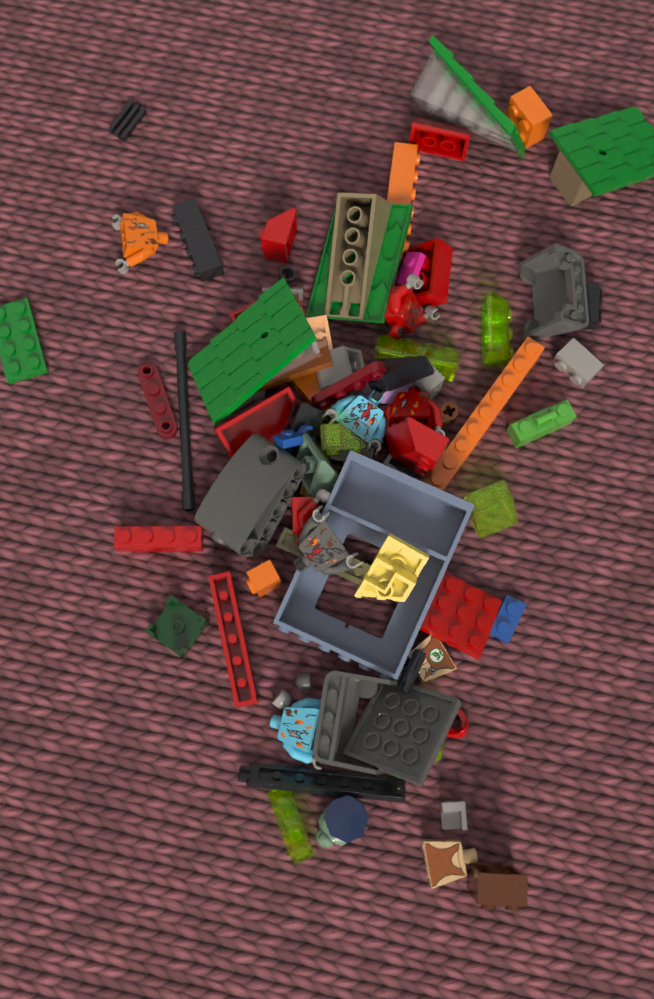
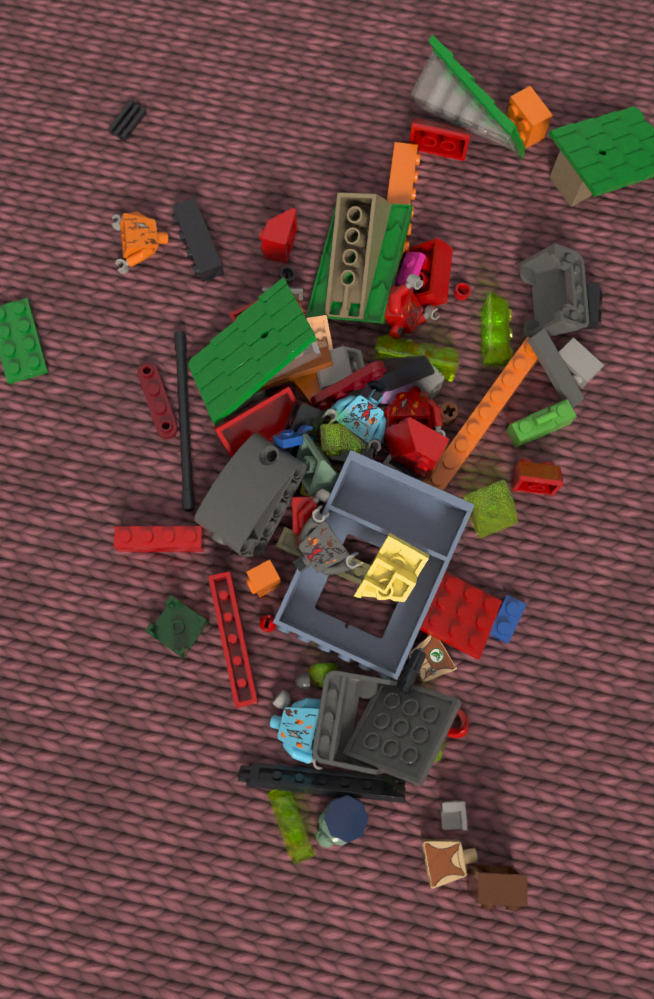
(272, 626): none -> red hinge
(319, 671): none -> clear neon green cone
(462, 291): none -> red hinge
(537, 477): none -> red slope
(555, 367): none -> dark grey tile

